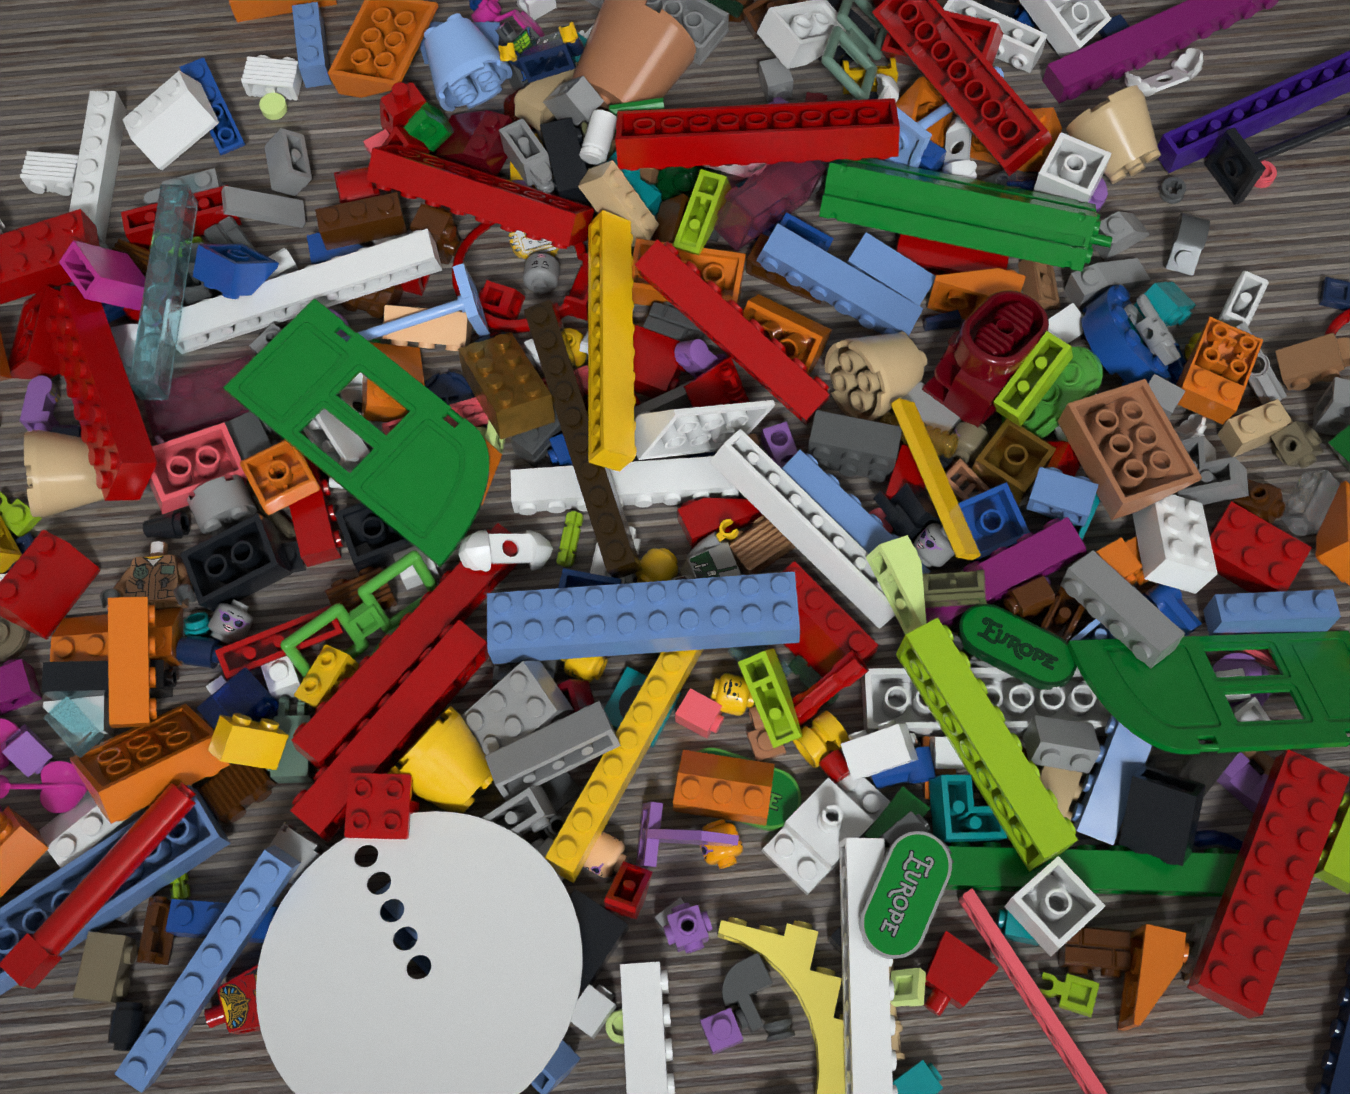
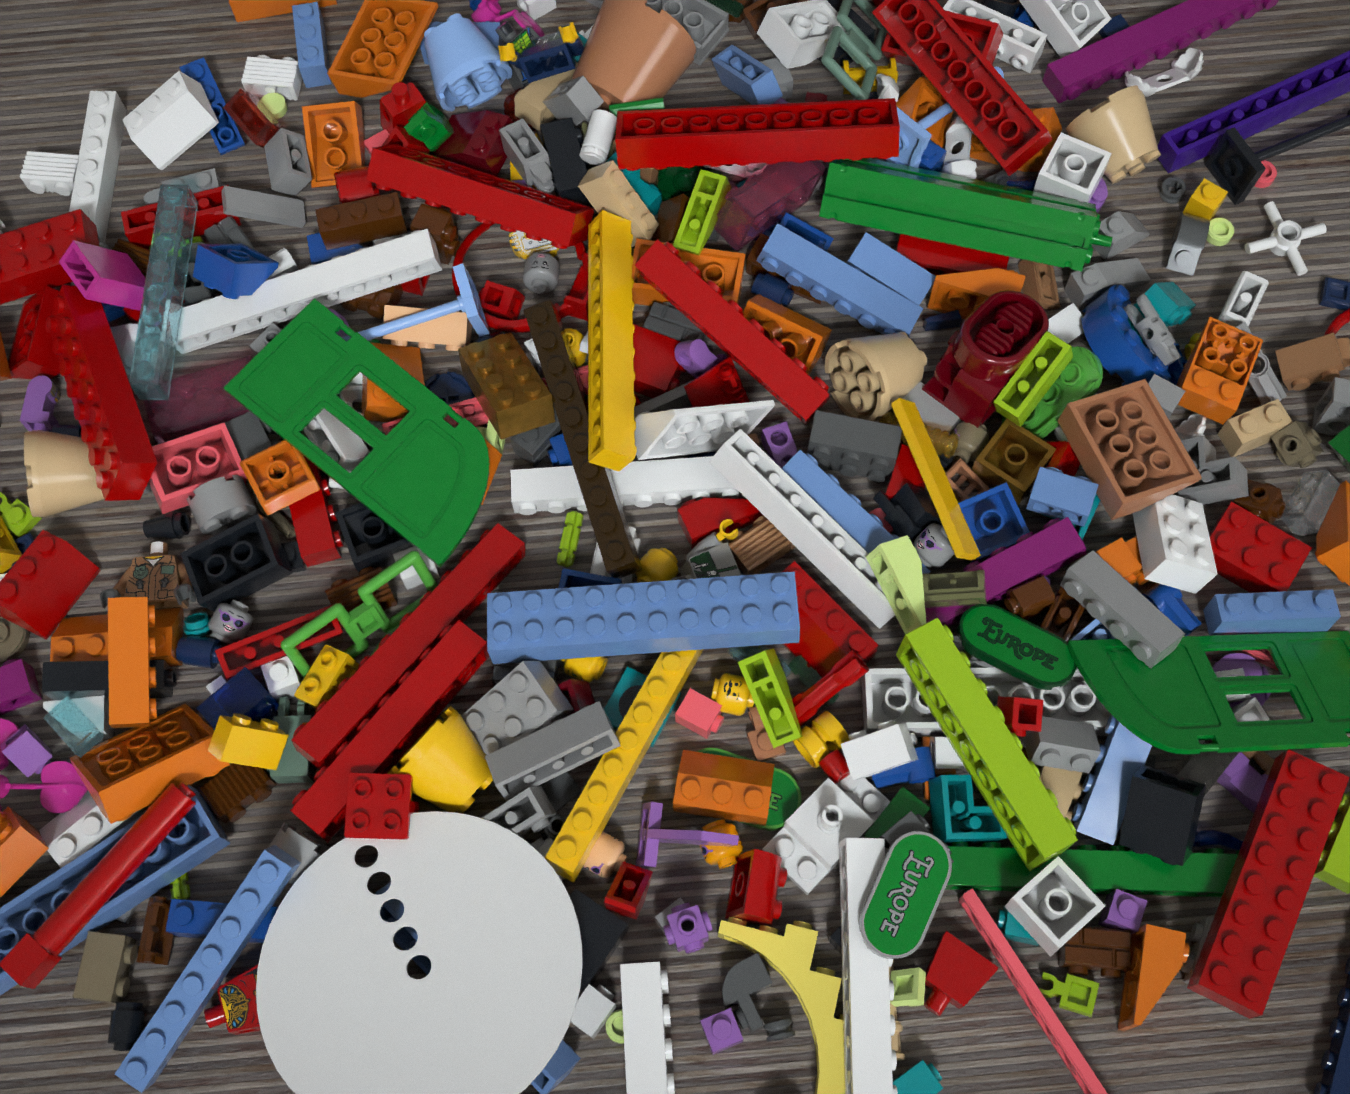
(253, 117): none -> clear red brick
(333, 140): none -> orange slope
(483, 549): white piece -> none
(746, 76): none -> medium blue brick
(755, 887): none -> red brick
(773, 288): none -> dark blue brick
(1021, 714): none -> red brick
(1122, 911): none -> medium lavender brick
(1205, 200): none -> yellow brick
(1220, 231): none -> yellowish green tile
(1285, 238): none -> white bar

